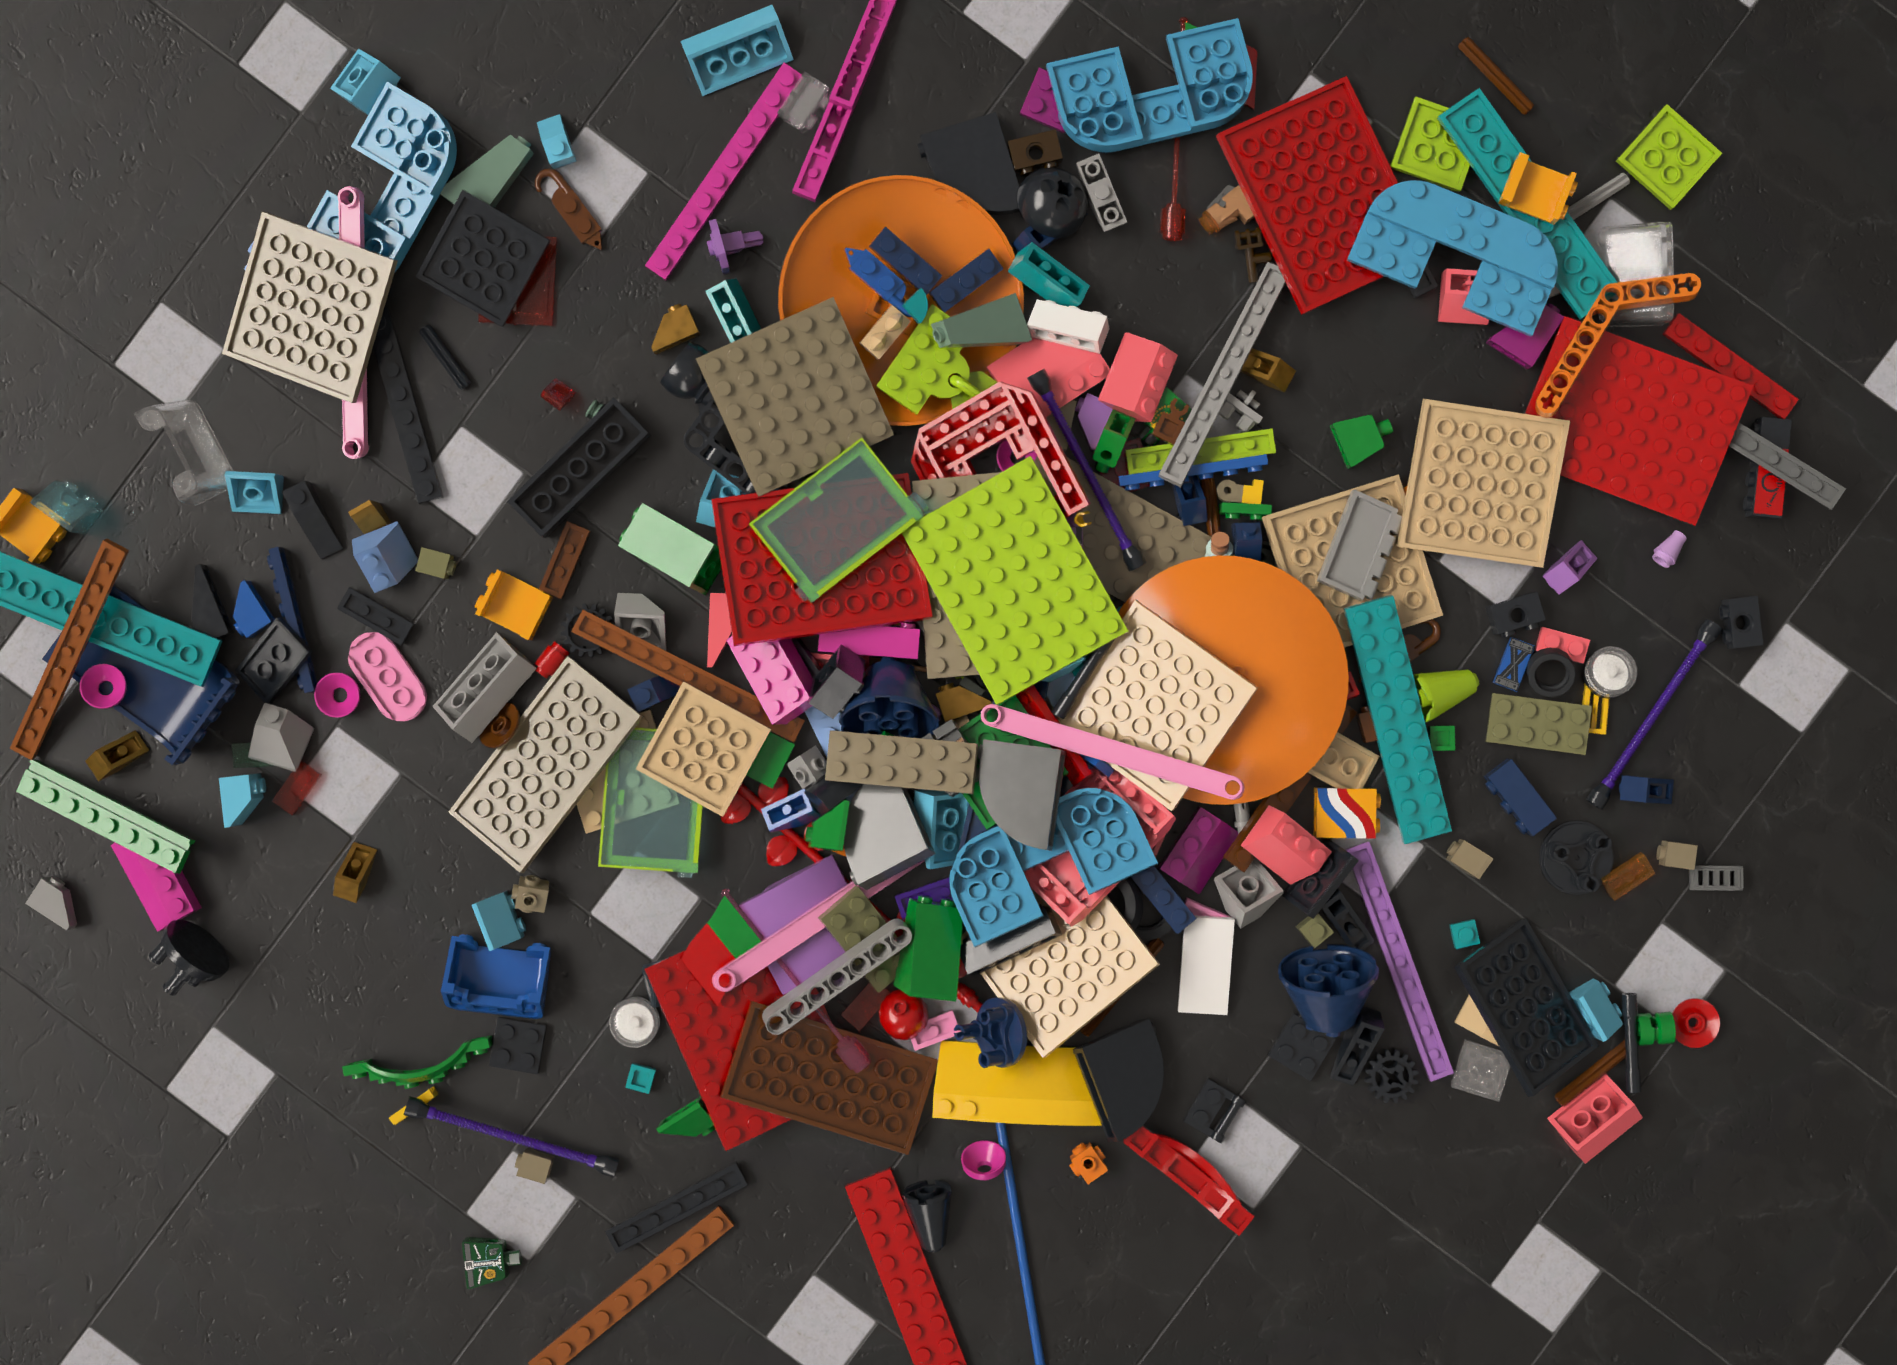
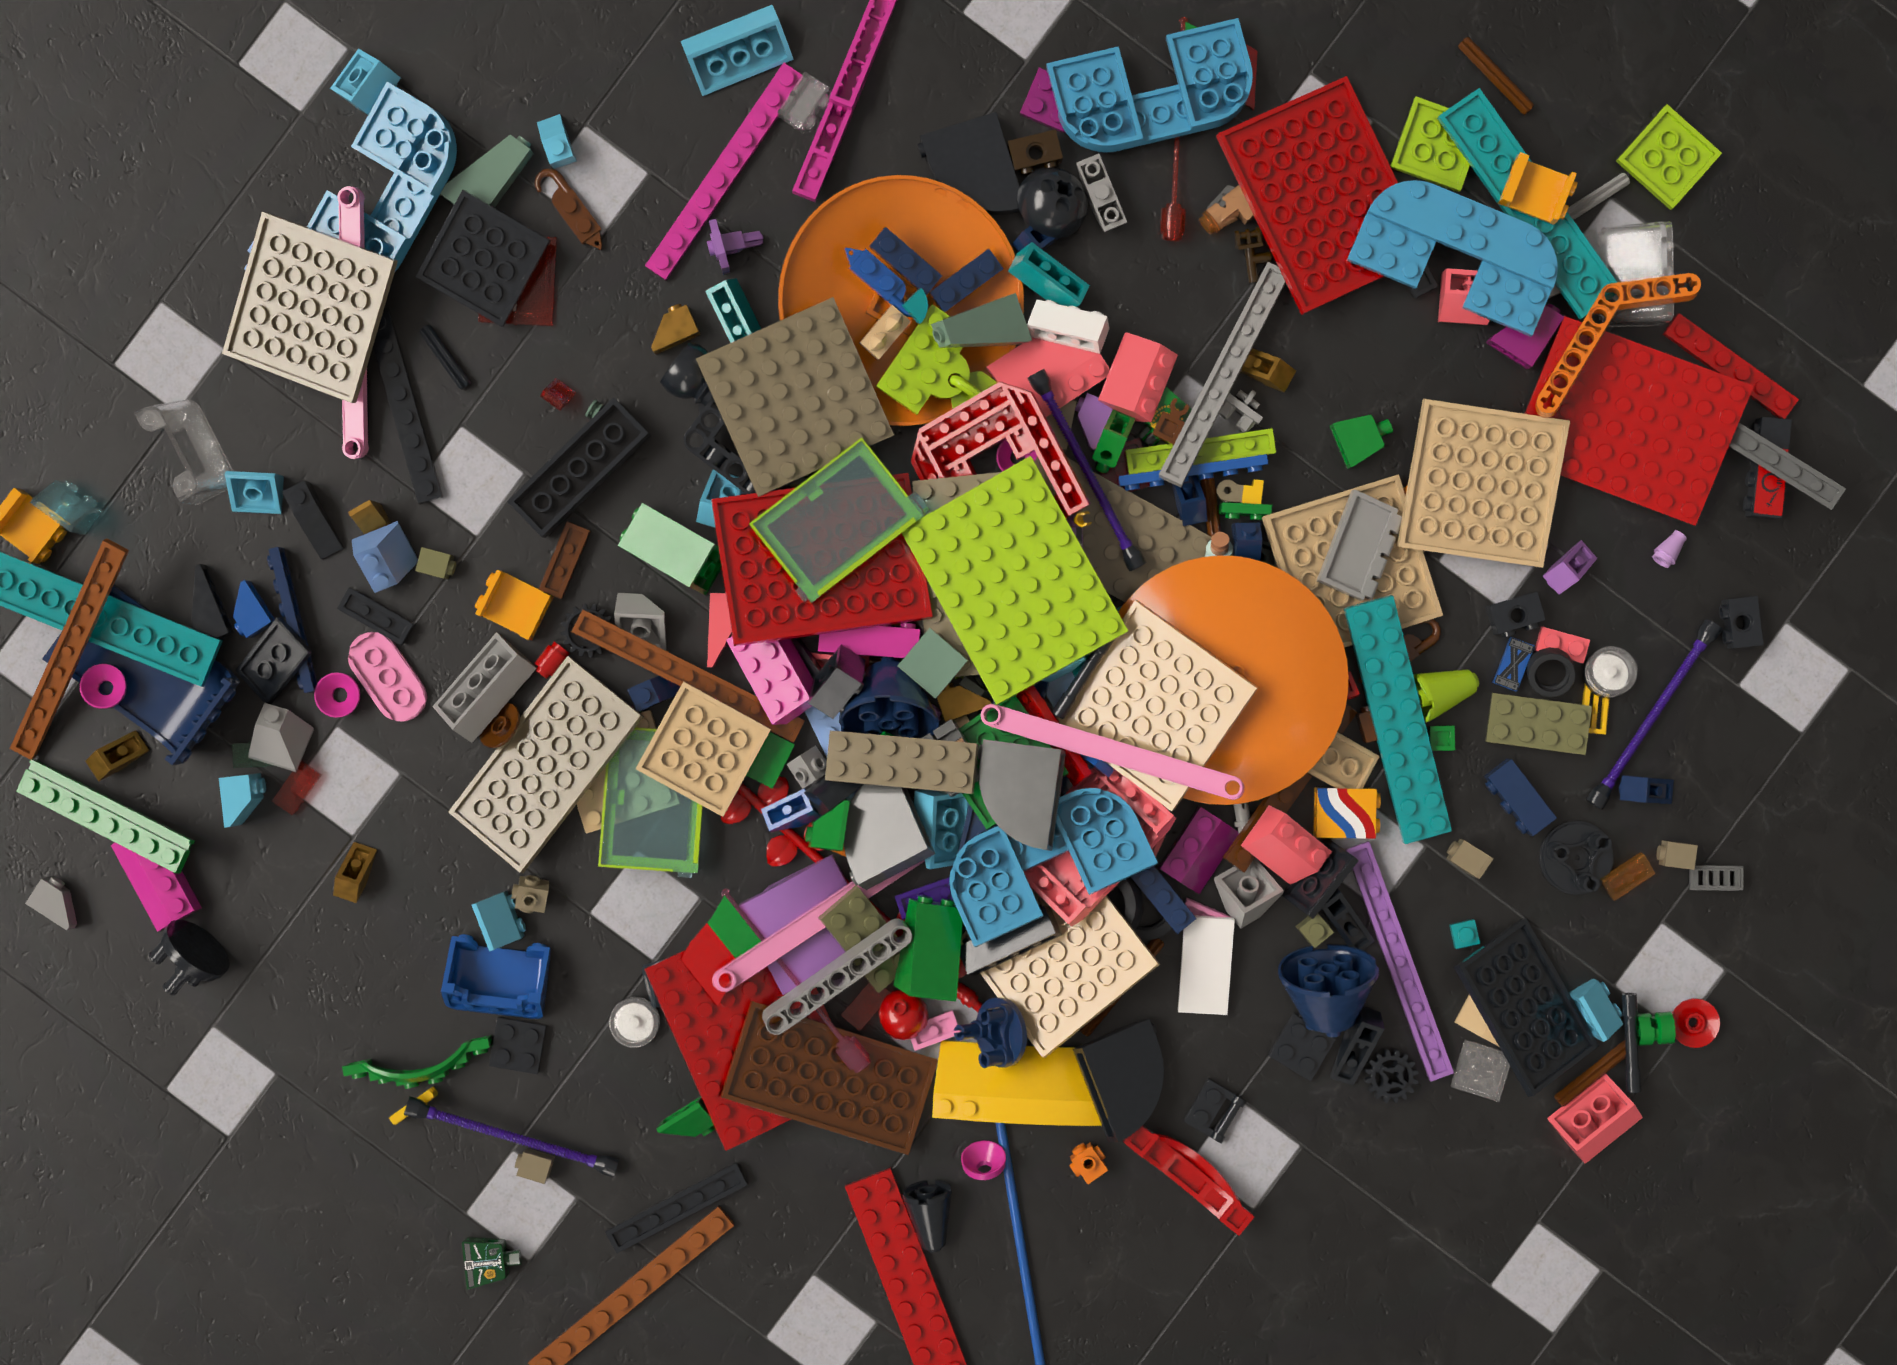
(640, 1078): teal plate -> none
(932, 663): none -> sand green tile

